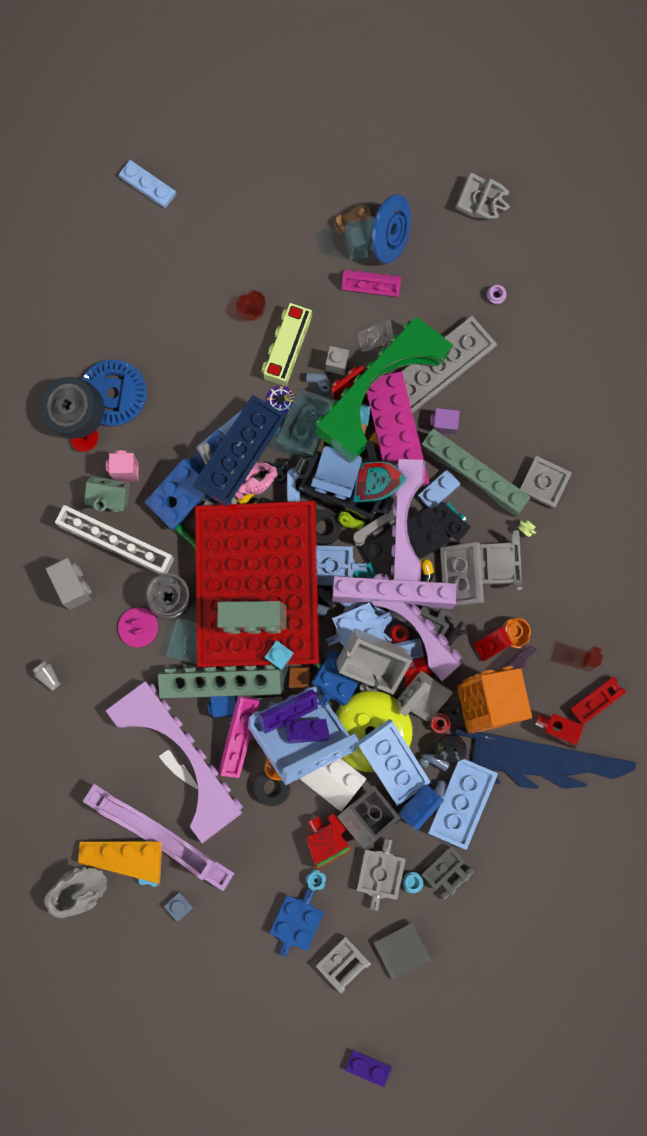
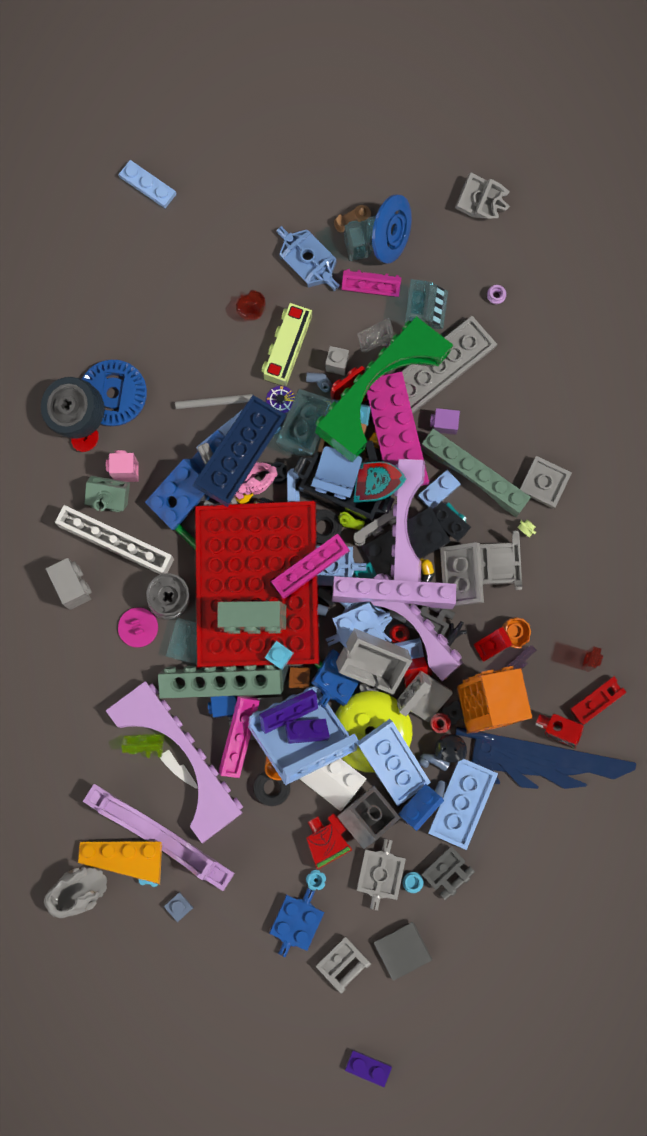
(46, 675): light grey cone -> none
(142, 743): none -> clear neon green plate
(212, 401): none -> light grey bar
(310, 566): none -> dark pink plate
(313, 271): none -> medium blue plate
(427, 303): none -> clear light blue slope

